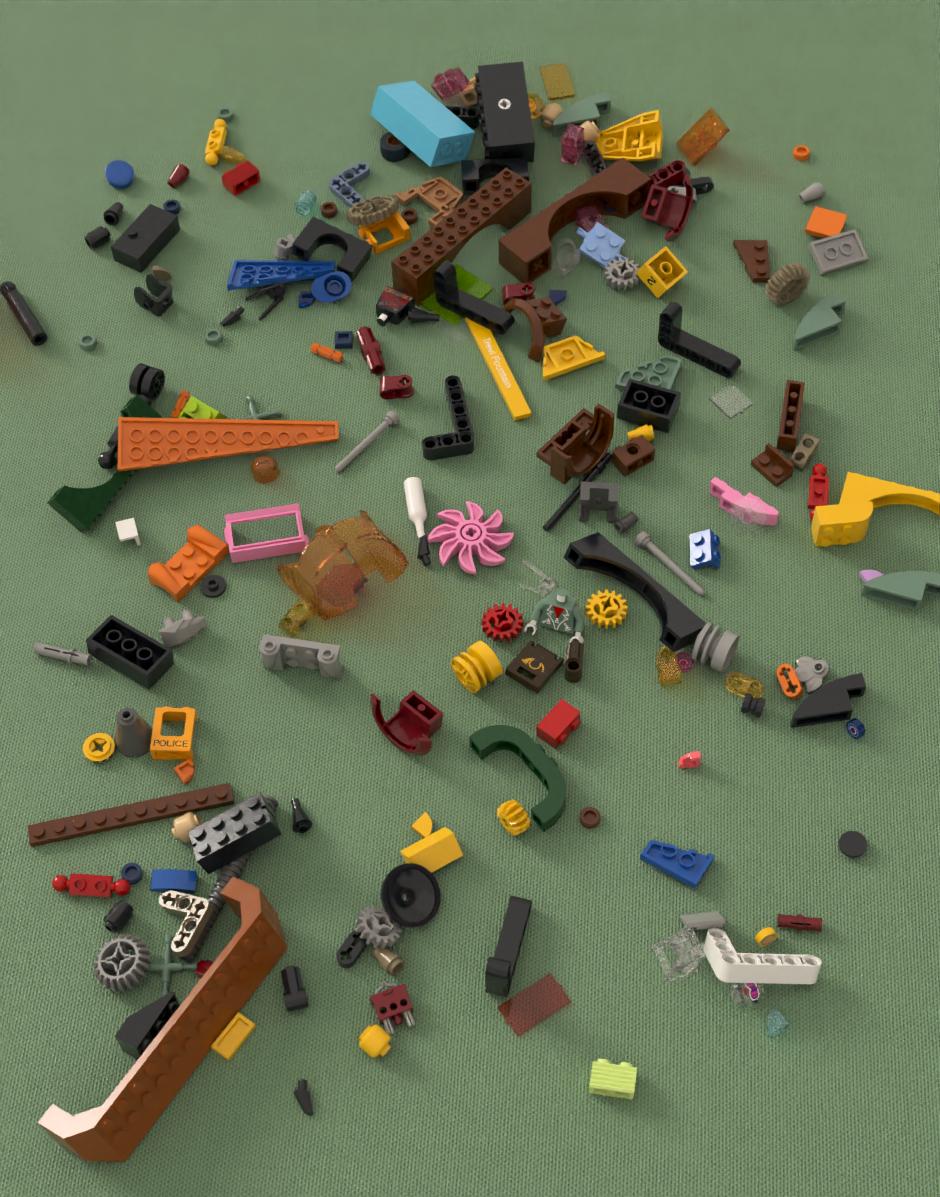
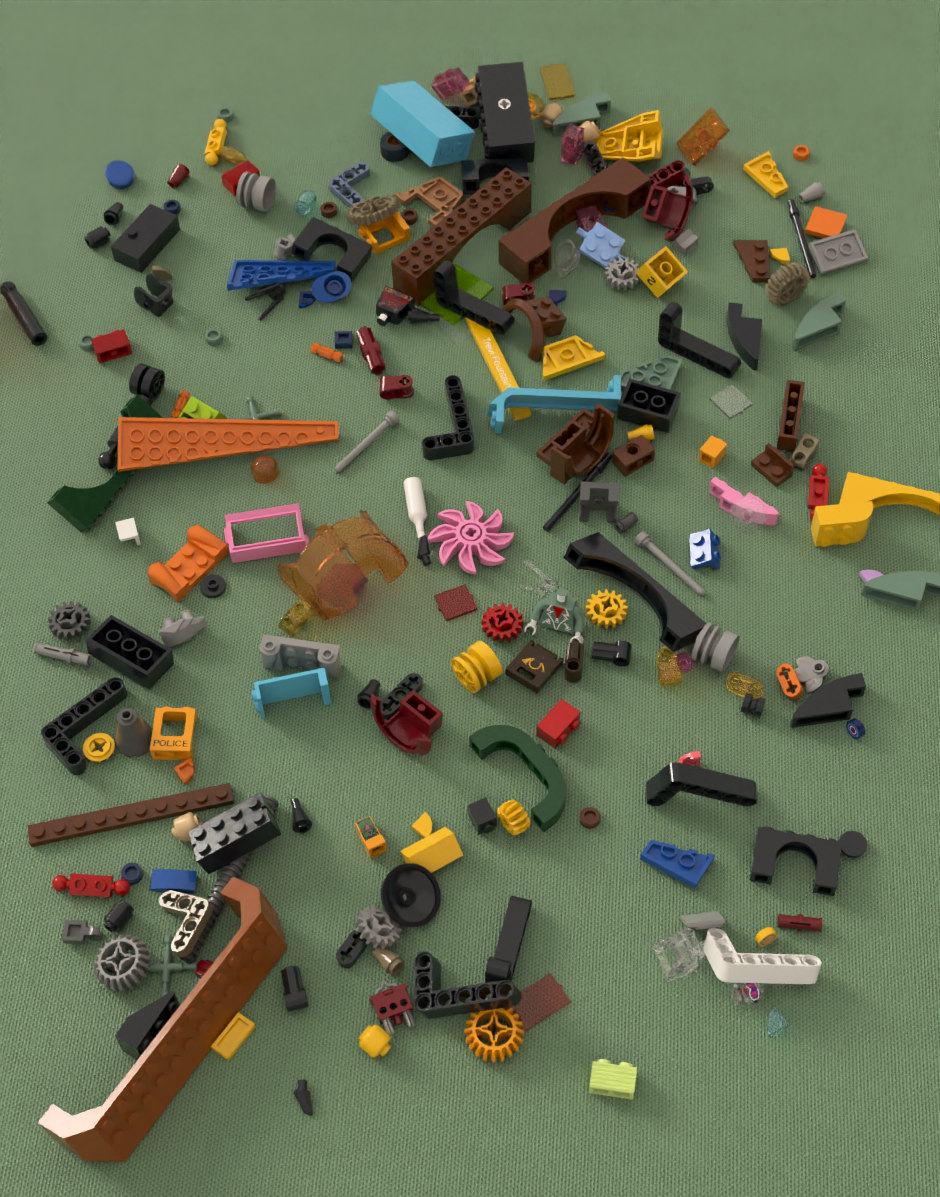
(71, 620): none -> dark grey gear
(77, 931): none -> dark grey plate
(80, 721): none -> black beam
(111, 345): none -> red brick
(233, 316): black bar -> none
(256, 191): none -> light grey wheel
(291, 687): none -> medium azure panel
(365, 695): none -> black cone
(370, 837): none -> leg
(402, 687): none -> black beam
(437, 998): none -> black beam
(455, 602): none -> clear red piece
(482, 816): none -> black brick
(485, 1032): none -> light orange gear
(553, 400): none -> medium azure panel
(617, 653): none -> black piece
(685, 242): none -> light grey piece
(701, 782): none -> black beam
(712, 451): none -> light orange brick
(744, 334): none -> black slope
(765, 173): none -> yellow wing
(780, 255): none -> yellow tile
(794, 214): none -> black bar
(823, 853): none -> black arch

